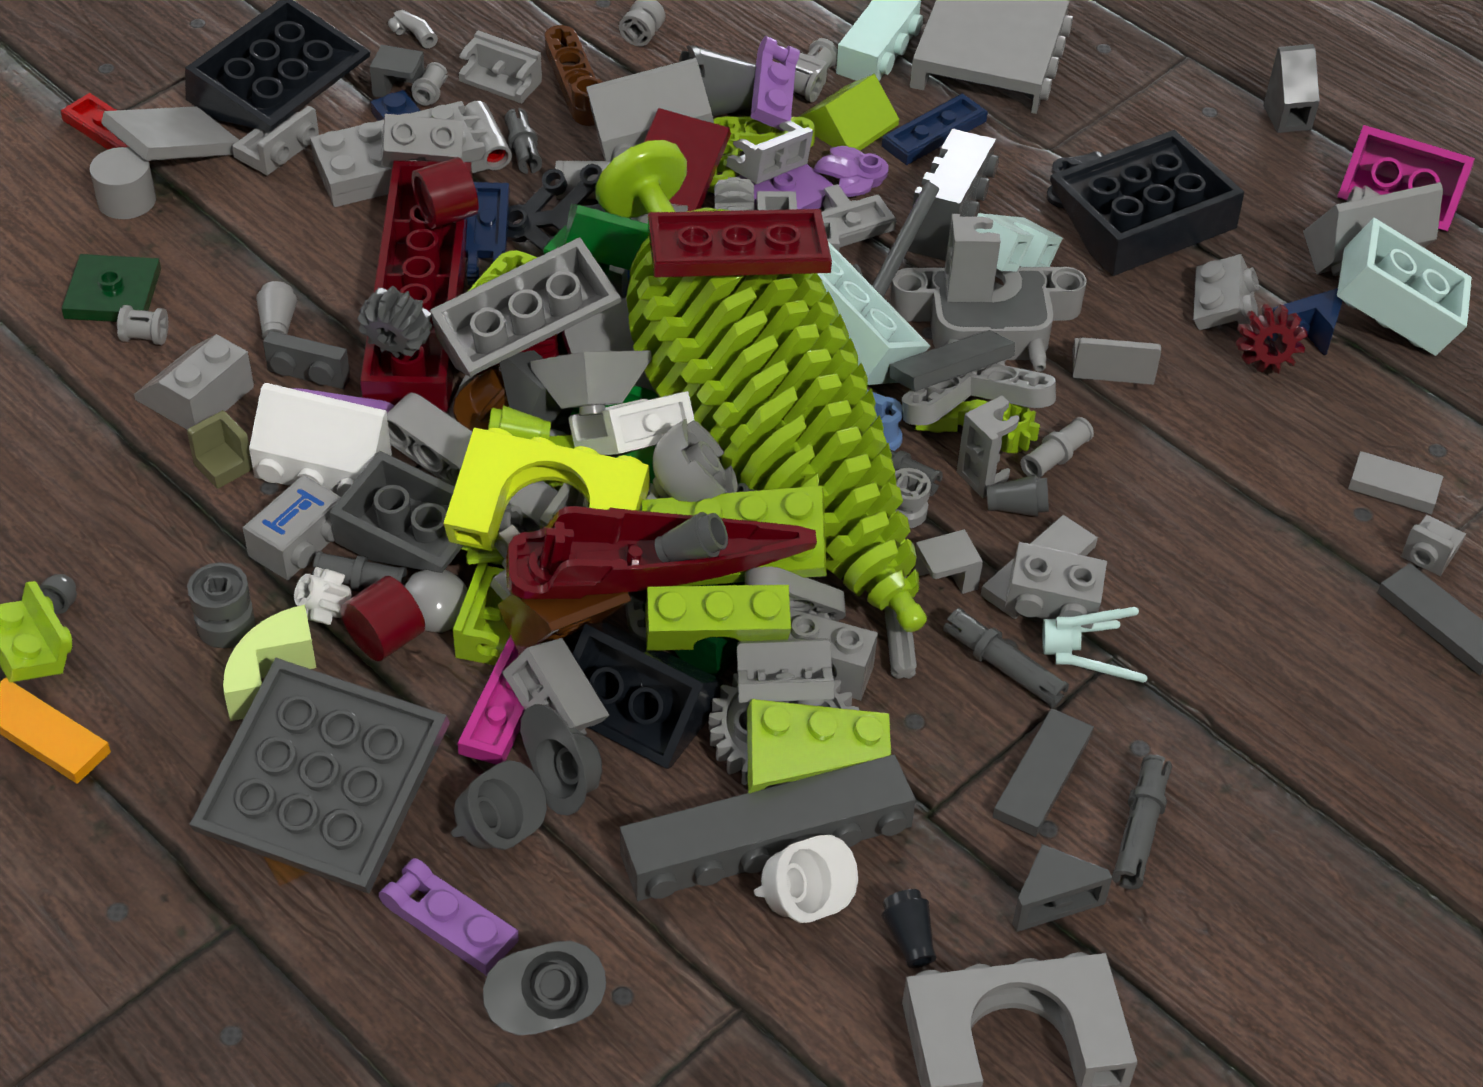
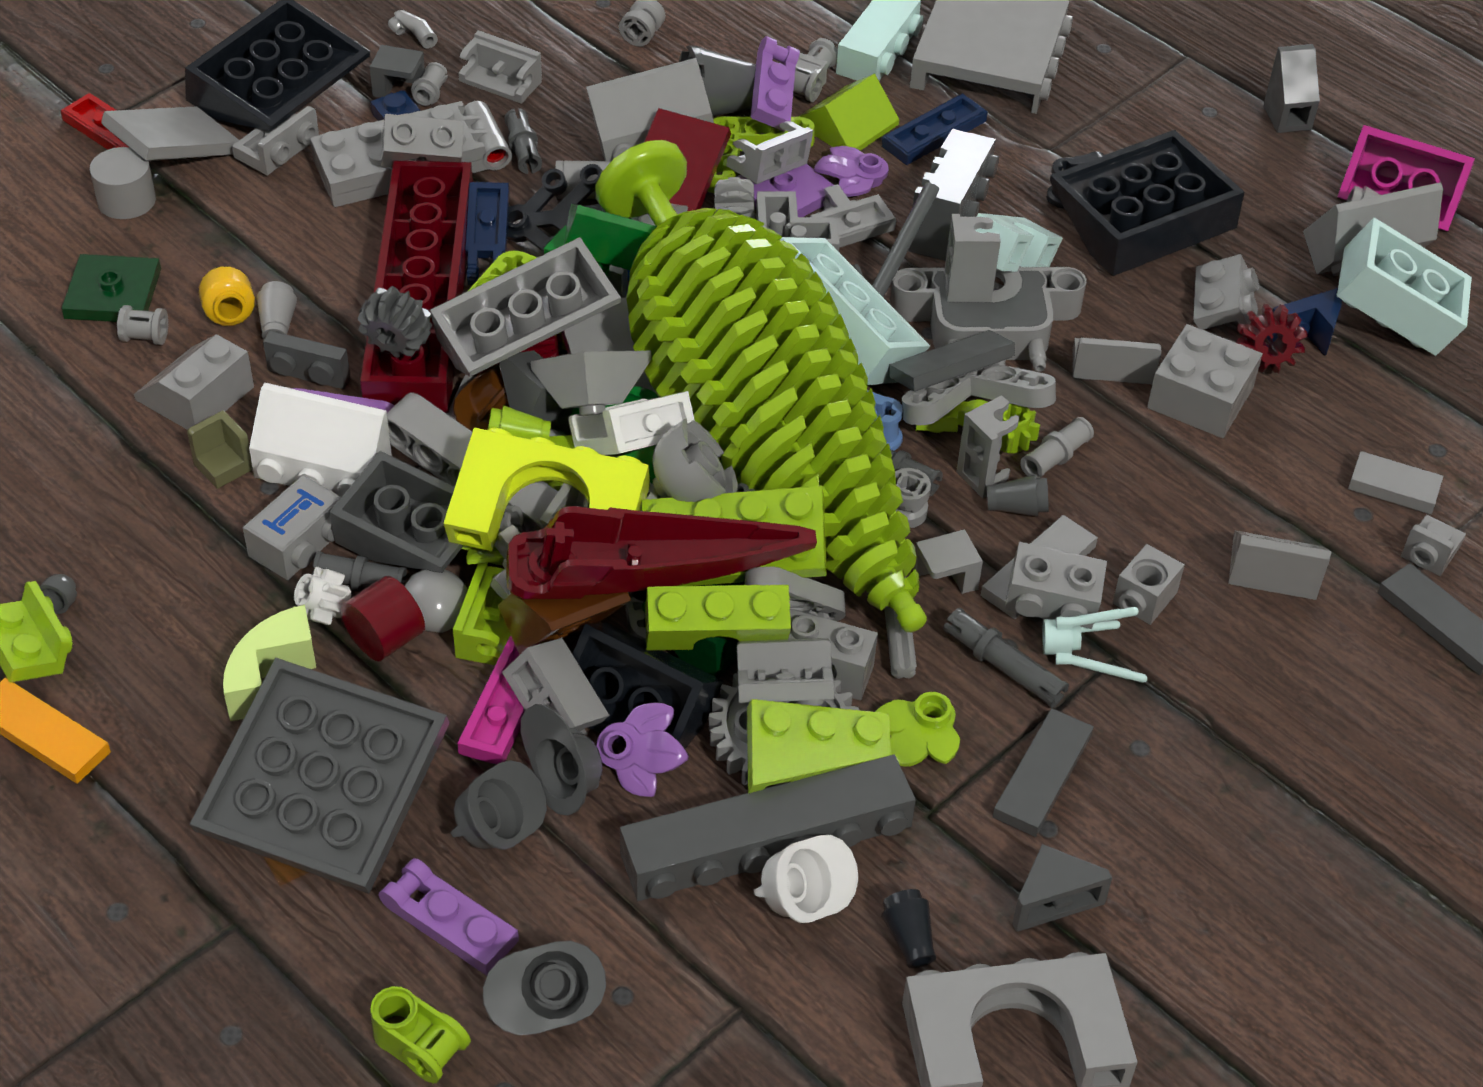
(221, 604): dark grey wheel -> none
(226, 296): none -> yellow head
(423, 1039): none -> lime piece
(445, 192): dark red piece -> none
(571, 78): reddish brown beam -> none
(647, 748): none -> medium lavender plate
(694, 539): dark grey cone -> none
(738, 243): dark red tile -> none
(916, 734): none -> lime plate
(1145, 807): dark grey pin -> none
(1148, 583): none -> light grey brick
(1204, 380): none -> light grey brick
(1277, 565): none -> light grey slope

